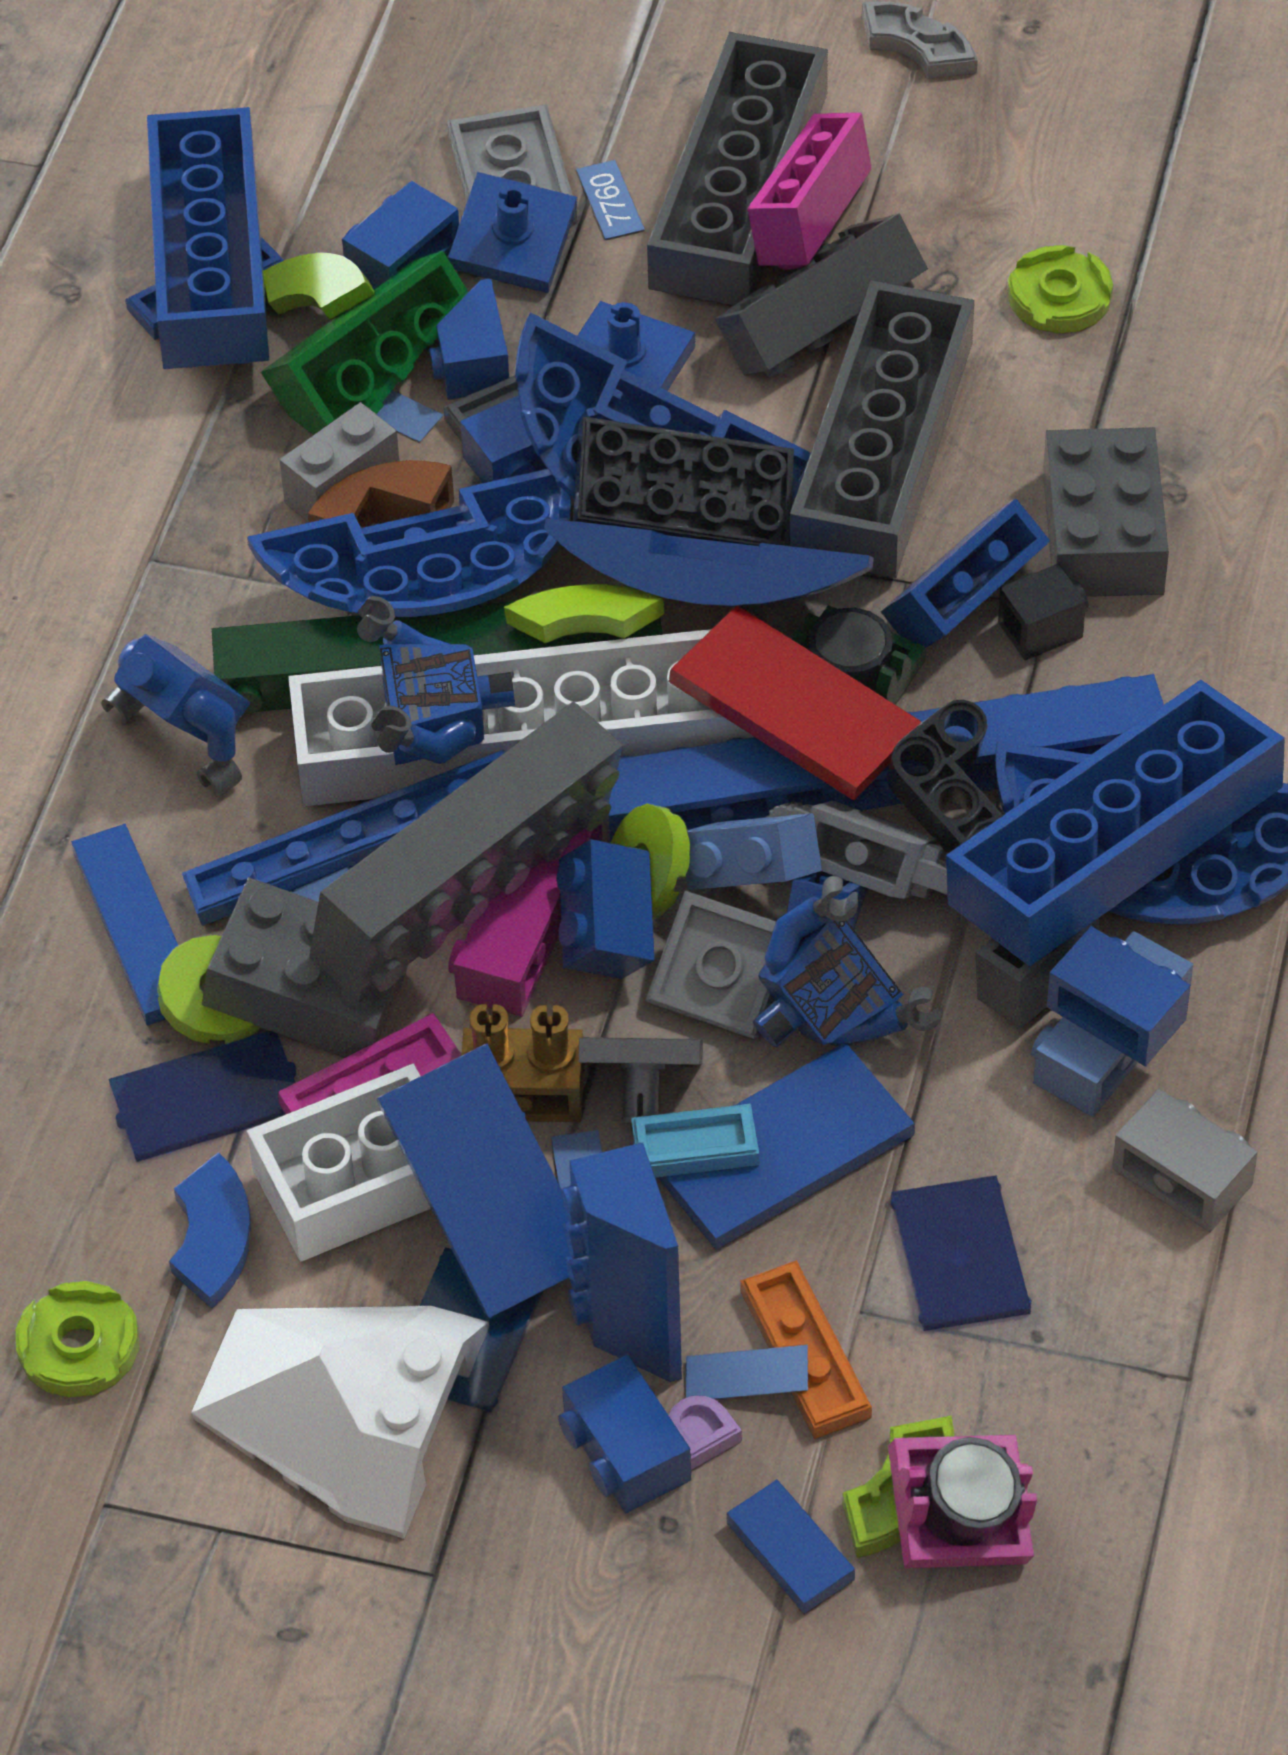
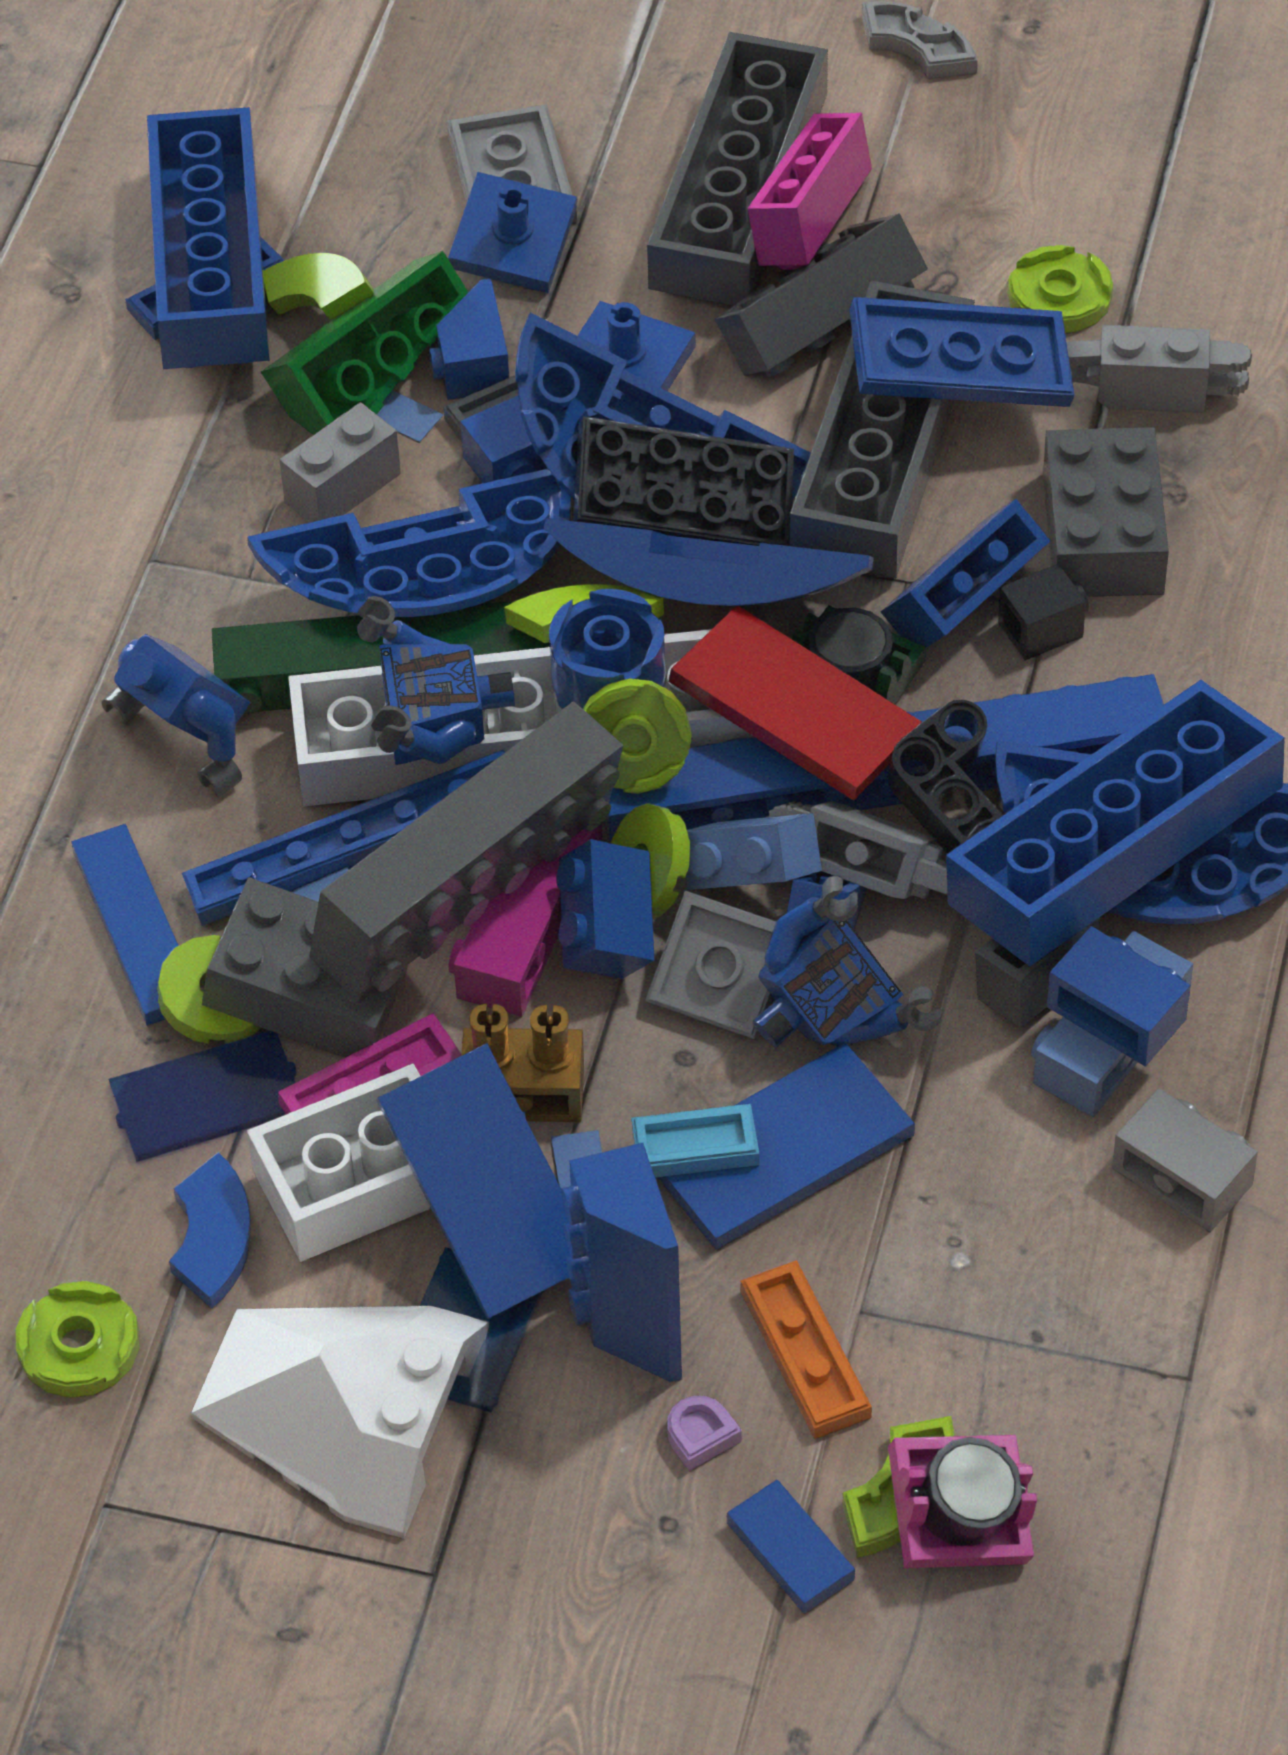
(388, 493): dark orange brick -> none
(401, 231): blue brick -> none
(604, 643): none -> blue brick
(610, 199): medium blue sticker -> none
(625, 1434): blue brick -> none
(640, 1064): flat silver tile -> none
(649, 726): none -> lime tile
(747, 1372): medium blue sticker -> none
(960, 1253): clear blue piece -> none
(961, 352): none -> blue tile
(1159, 367): none -> light grey hinge

